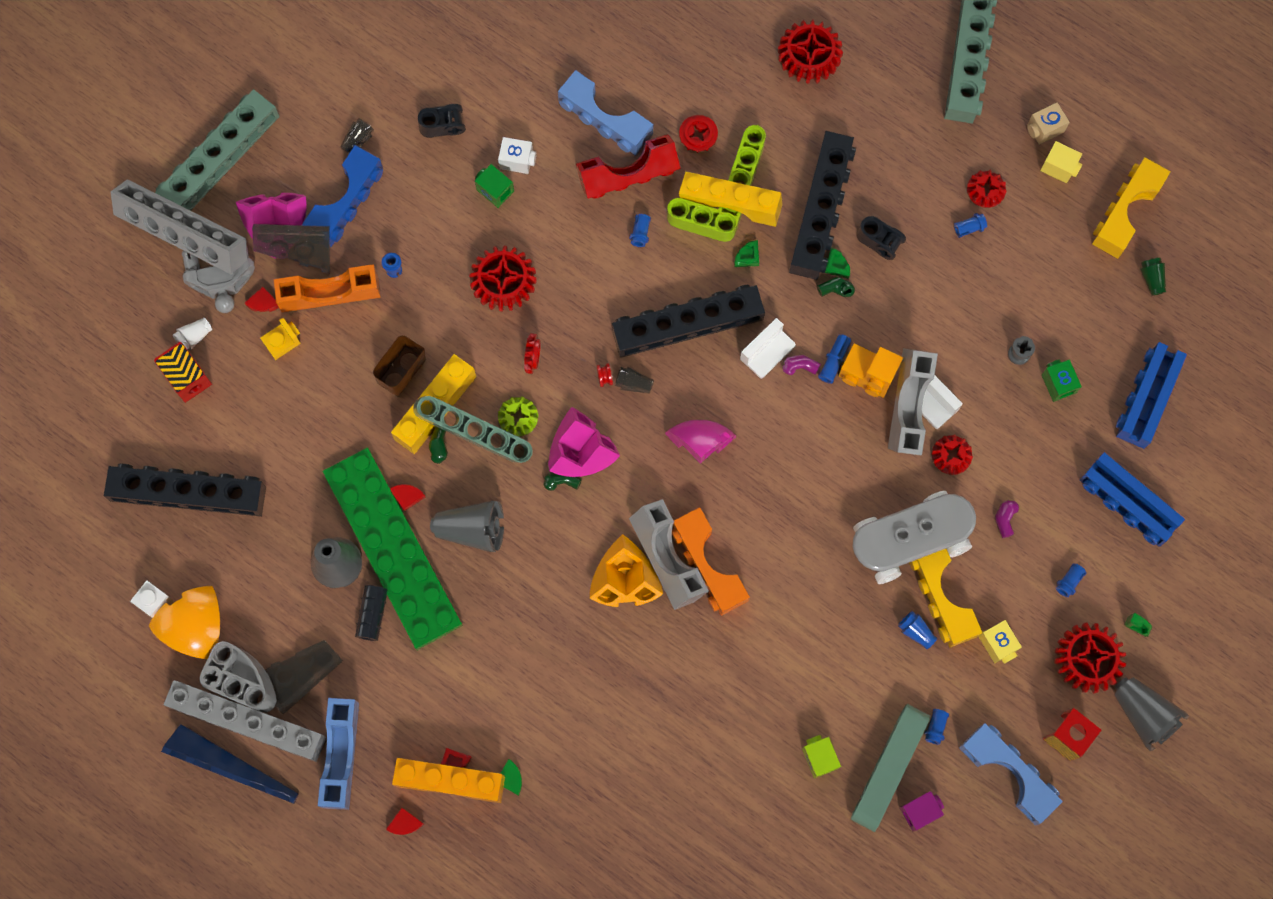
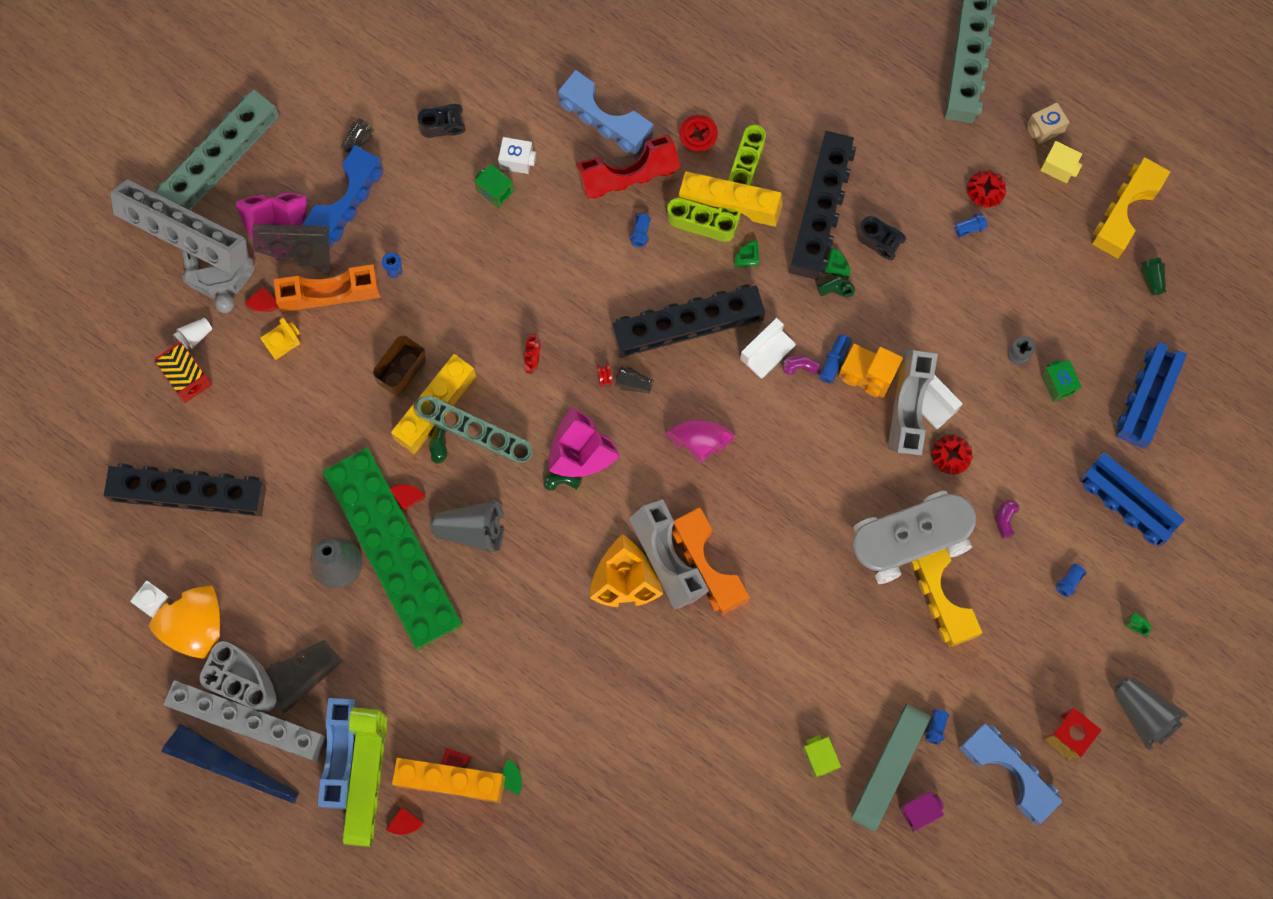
(370, 733): none -> lime beam
(371, 613): black axle -> none
(494, 276): red gear -> none
(524, 425): lime gear -> none
(828, 49): red gear -> none
(916, 629): blue cone -> none
(1000, 642): light yellow brick -> none
(1091, 669): red gear -> none

